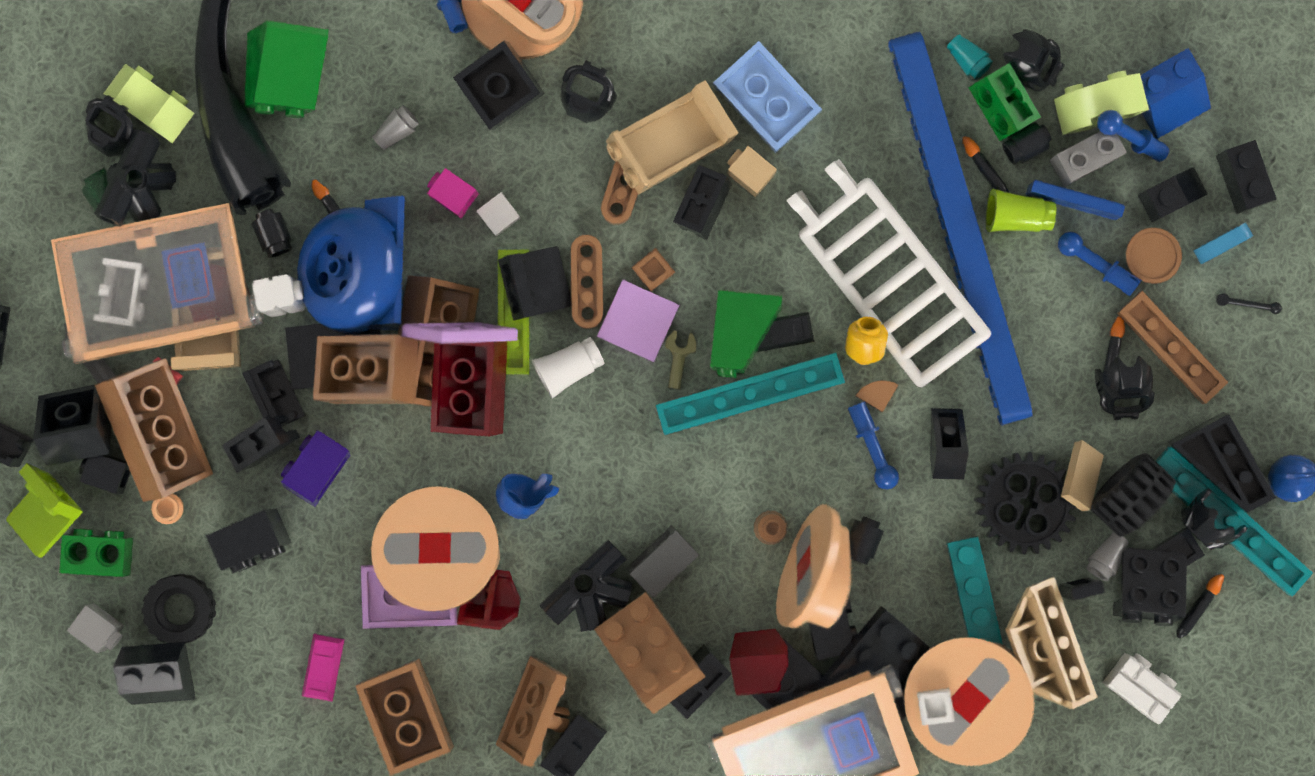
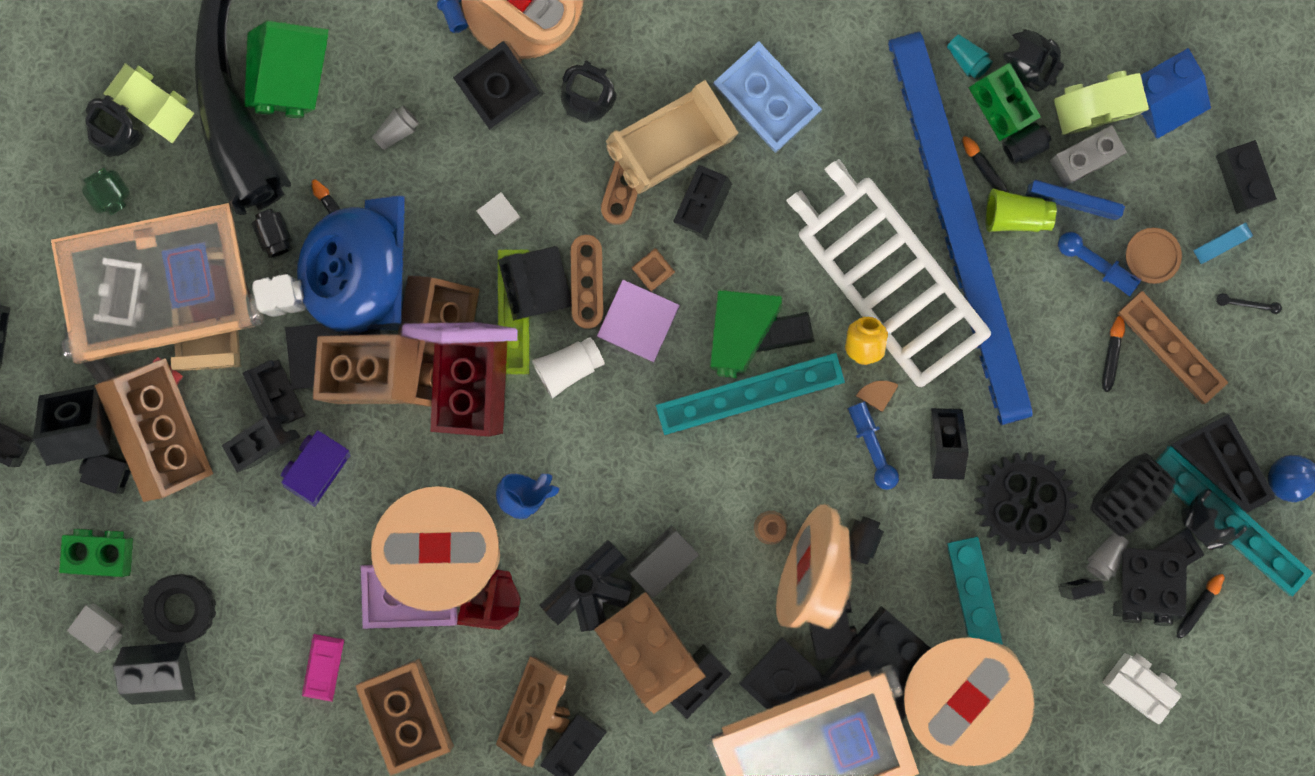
(43, 512): lime bracket -> none
(144, 178): black piece -> none
(168, 509): light nougat plate -> none
(250, 538): black brick -> none
(451, 192): dark pink brick -> none
(679, 356): olive bar -> none
(750, 170): tan brick -> none
(758, 661): dark red slope -> none
(935, 706): white tile -> none
(1048, 647): tan wedge -> none
(1082, 475): tan tile -> none
(1111, 123): blue pin -> none
(1125, 383): black helmet -> none
(1172, 194): black slope -> none

